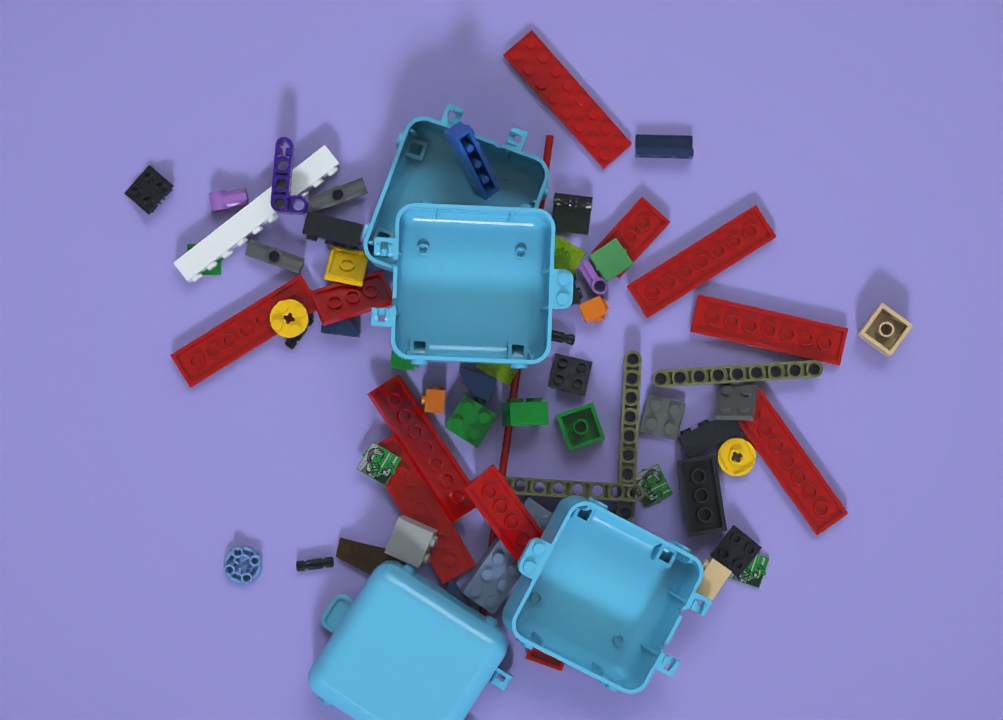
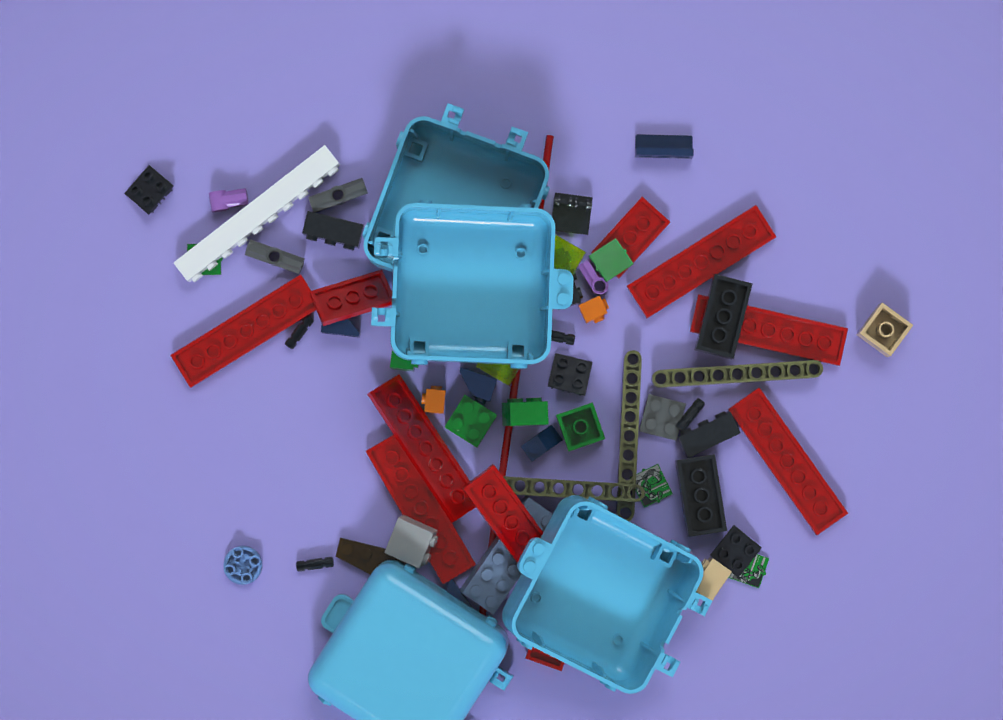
(283, 309): yellow plate -> none
(285, 175): dark purple beam -> none
(346, 266): yellow plate -> none
(378, 463): piece -> none
(472, 160): blue brick -> none
(541, 443): none -> dark blue slope
(567, 99): red plate -> none
(690, 414): none -> black axle
(723, 316): none -> black brick
(736, 402): dark grey plate -> none
(740, 446): yellow plate -> none

